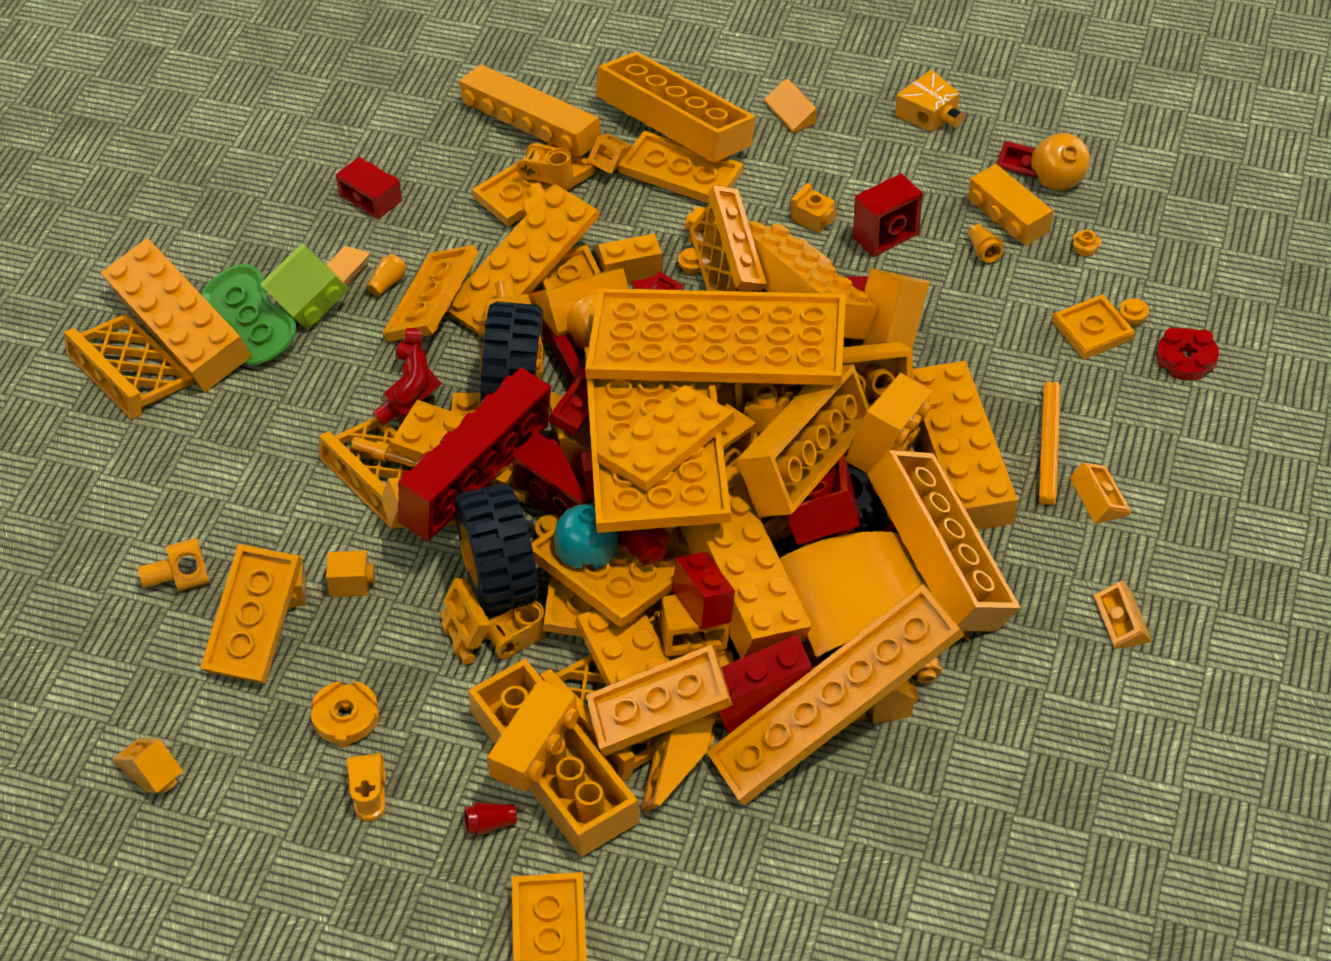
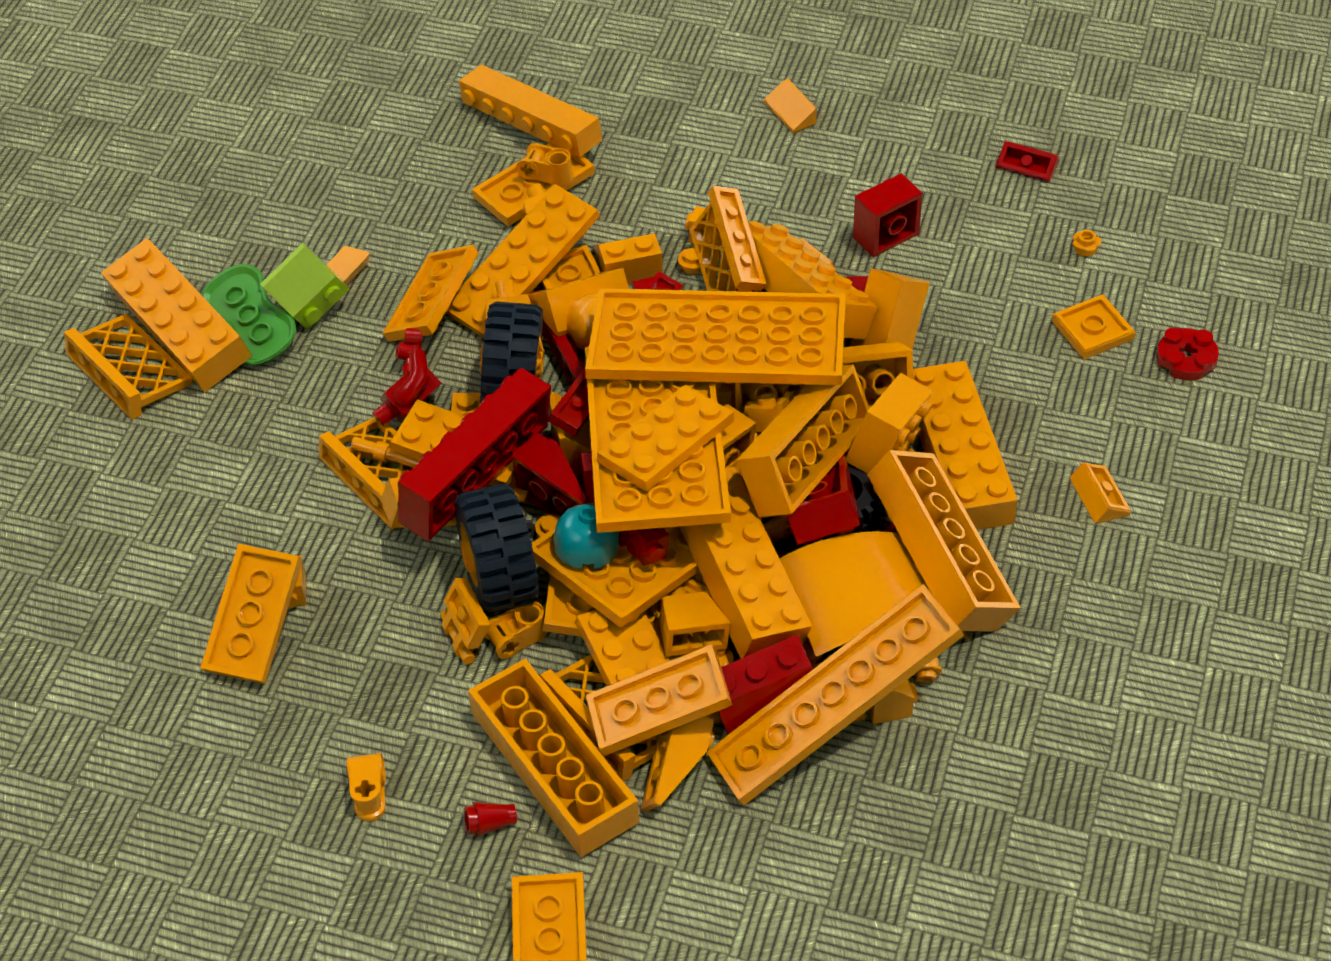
(149, 765): light orange slope -> none
(168, 569): light orange piece -> none
(345, 729): light orange plate -> none
(349, 573): light orange brick -> none
(369, 187): red brick -> none
(387, 273): light orange cone -> none
(533, 736): light orange brick -> none
(608, 152): light orange brick -> none
(675, 106): light orange brick -> none
(677, 168): light orange plate -> none
(703, 590): red brick -> none
(812, 209): light orange brick -> none
(929, 103): light orange torso -> none
(986, 245): light orange cone -> none
(1010, 204): light orange brick -> none
(1049, 443): light orange axle -> none
(1061, 161): light orange cylinder -> none
(1122, 616): light orange slope -> none
(1134, 311): light orange plate -> none

